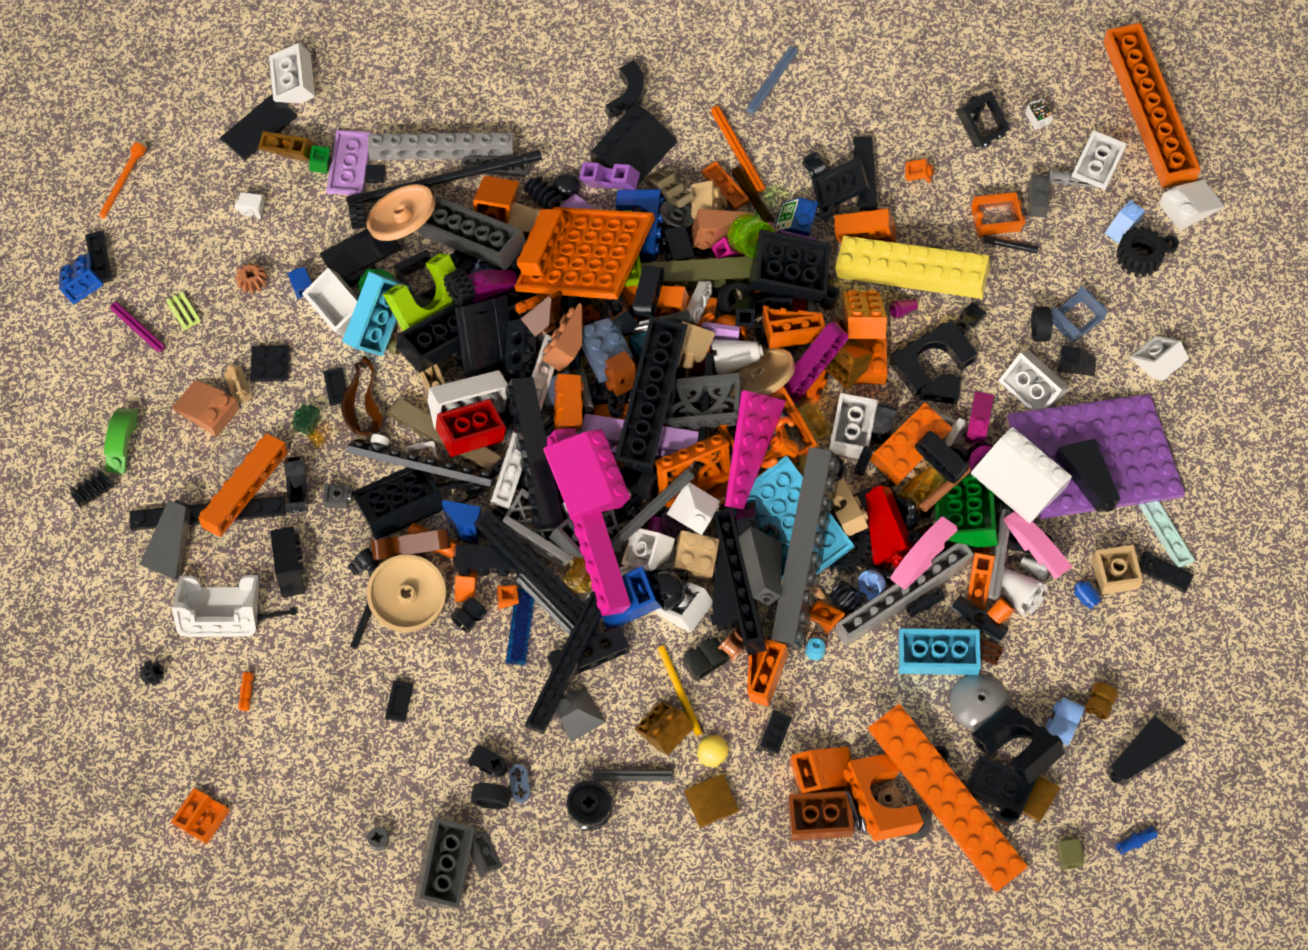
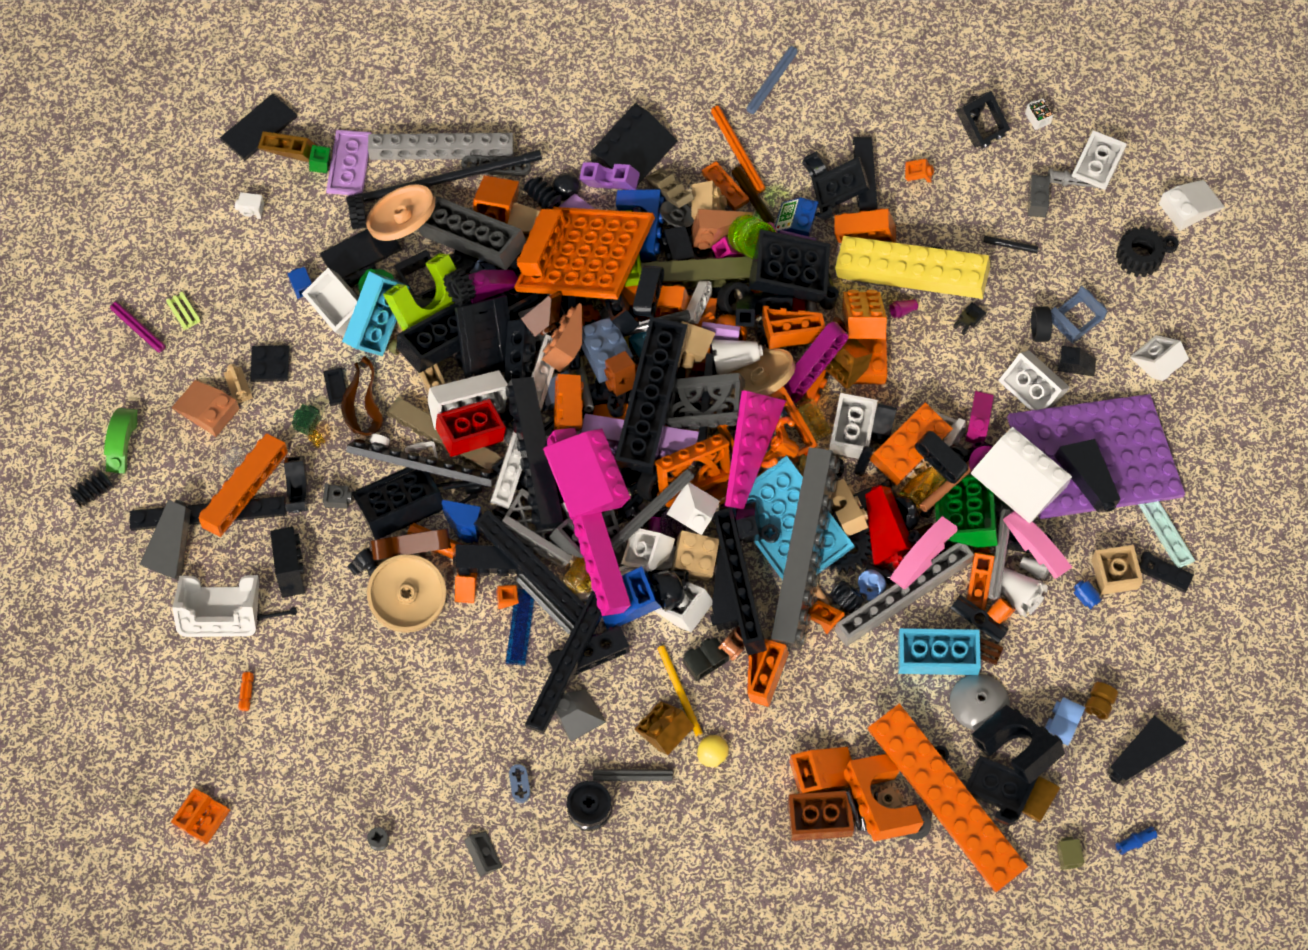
(79, 279): blue bracket -> none
(99, 255): black plate -> none
(137, 151): orange piece -> none
(151, 672): black gear -> none
(251, 277): nougat gear -> none
(292, 75): white slope -> none
(361, 627): black bar -> none
(375, 173): black tile -> none
(399, 701): black tile -> none
(444, 864): dark grey slope -> none
(468, 614): black wheel -> none
(485, 760): black piece -> none
(490, 796): black tyre -> none
(530, 303): orange axle -> none
(634, 80): black arch -> none
(711, 800): pearl gold slope -> none
(763, 564): dark grey slope -> none
(773, 733): black hinge -> none
(815, 648): medium azure hat -> none
(925, 602): black pin -> none
(942, 389): black slope -> none
(946, 338): black arch -> none
(997, 214): orange window -> none
(1125, 220): light blue slope -> none
(1151, 105): orange brick -> none

